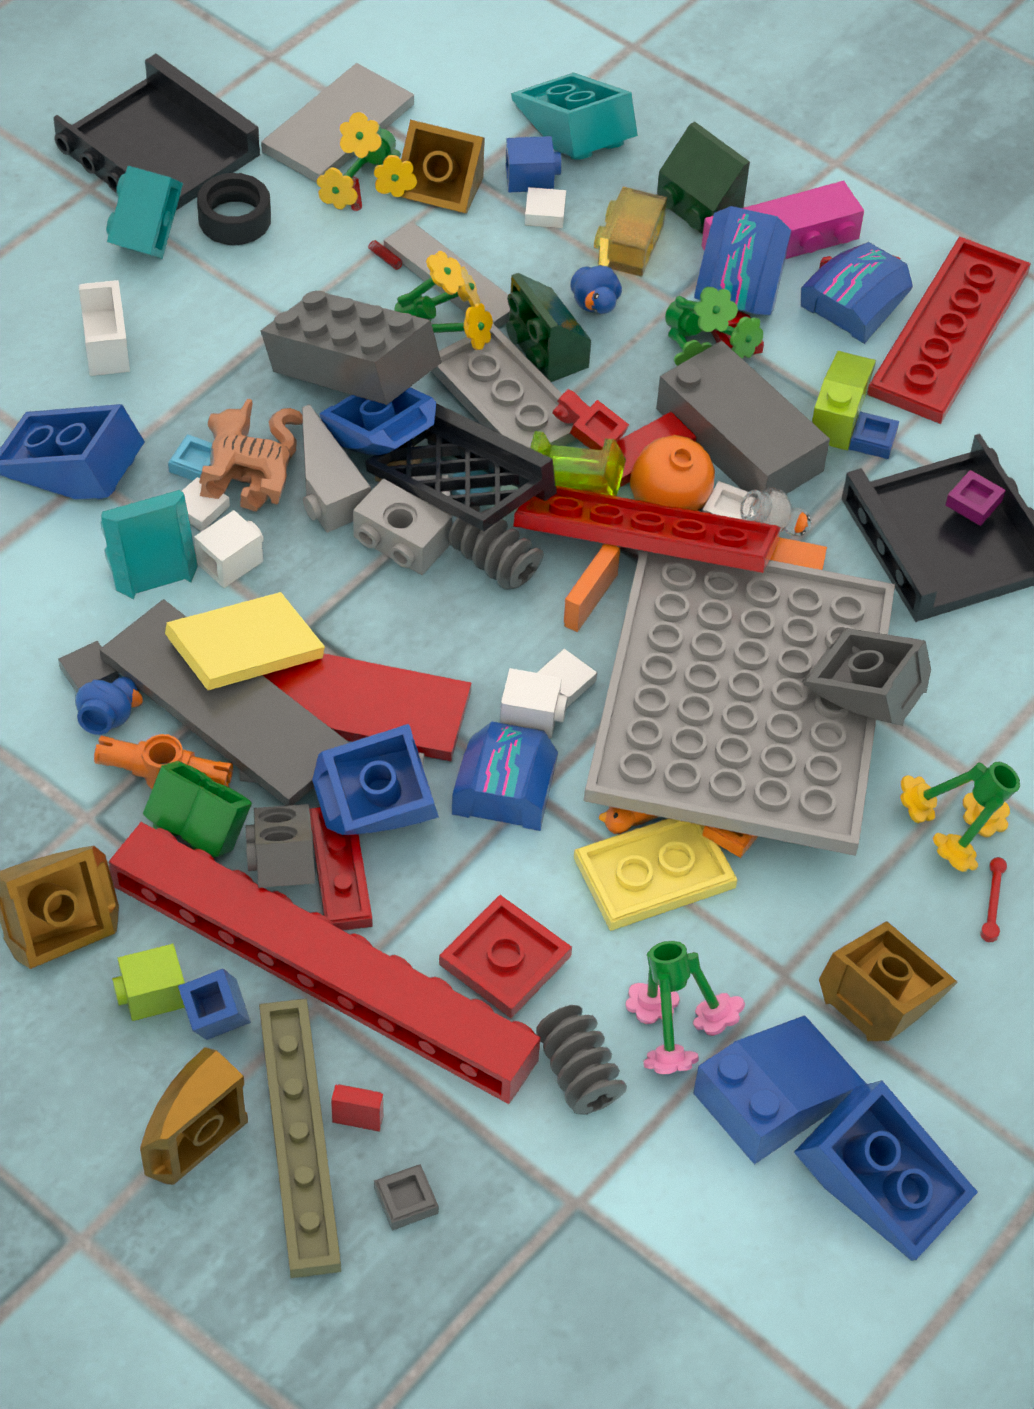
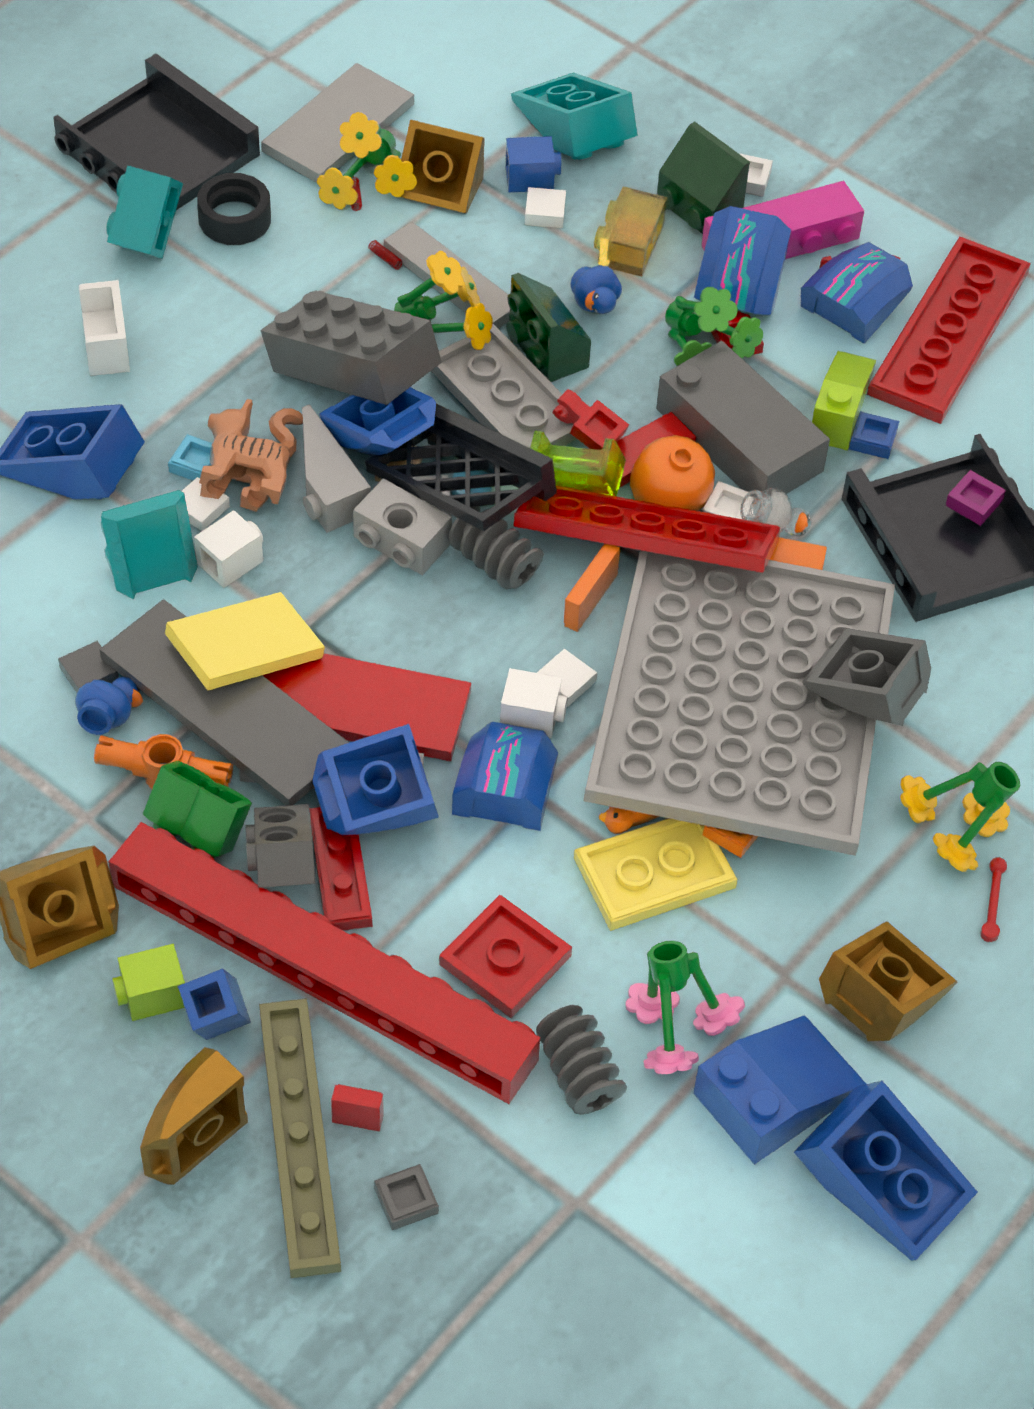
(758, 174): none -> white tile

